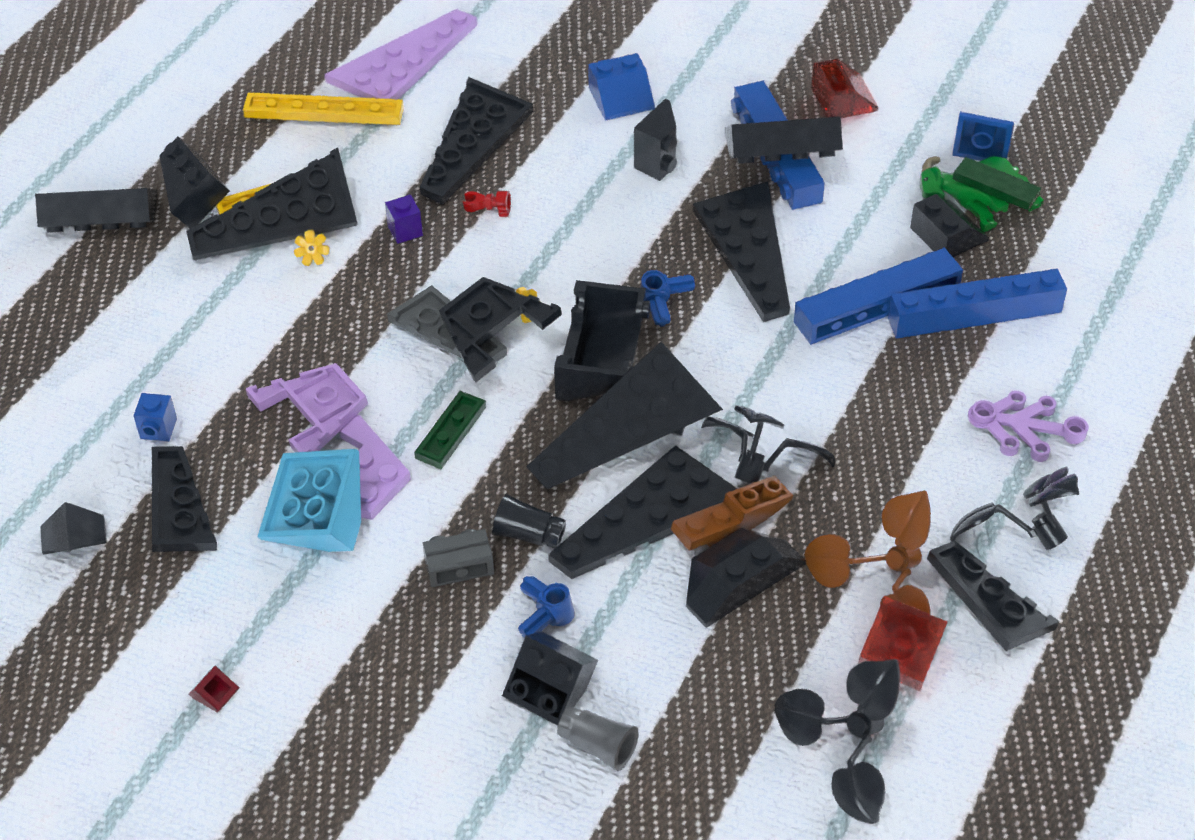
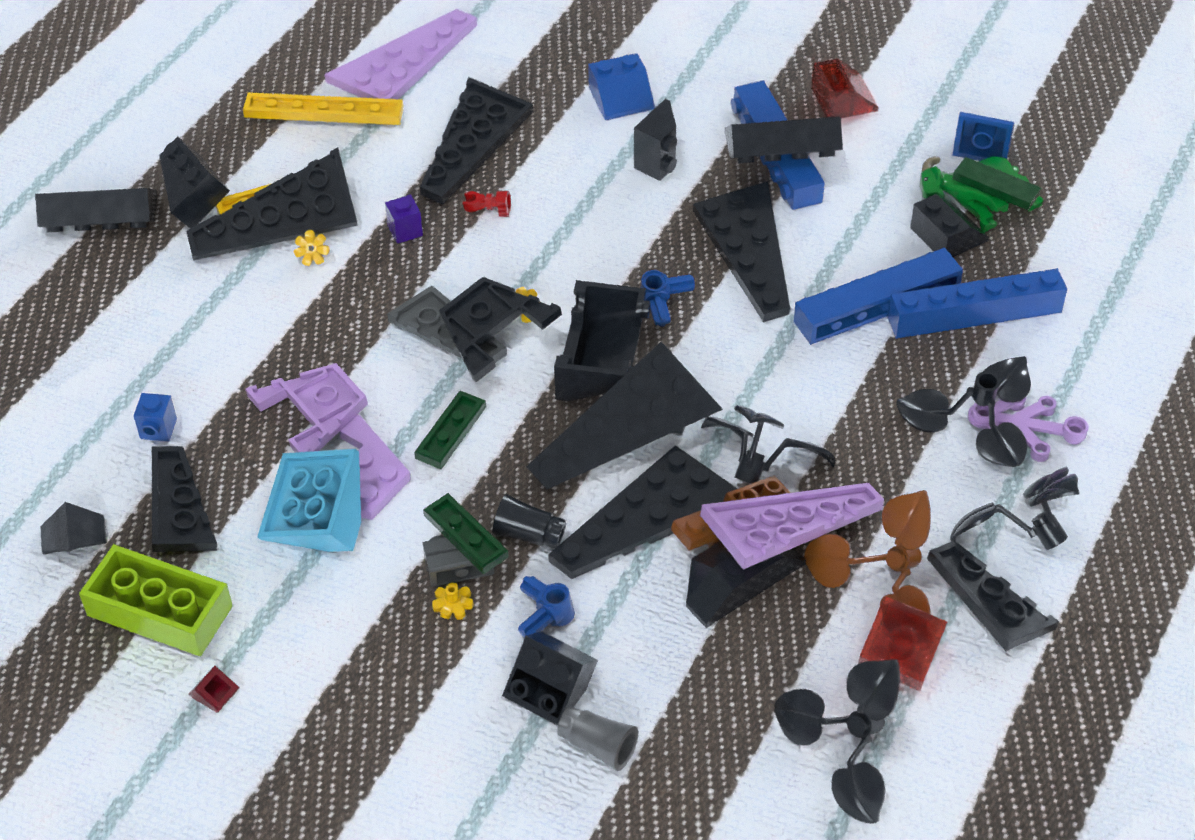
(156, 600): none -> lime brick
(452, 601): none -> yellow plant
(465, 533): none -> dark green tile
(776, 523): none -> lavender wing
(1002, 443): none -> black plant

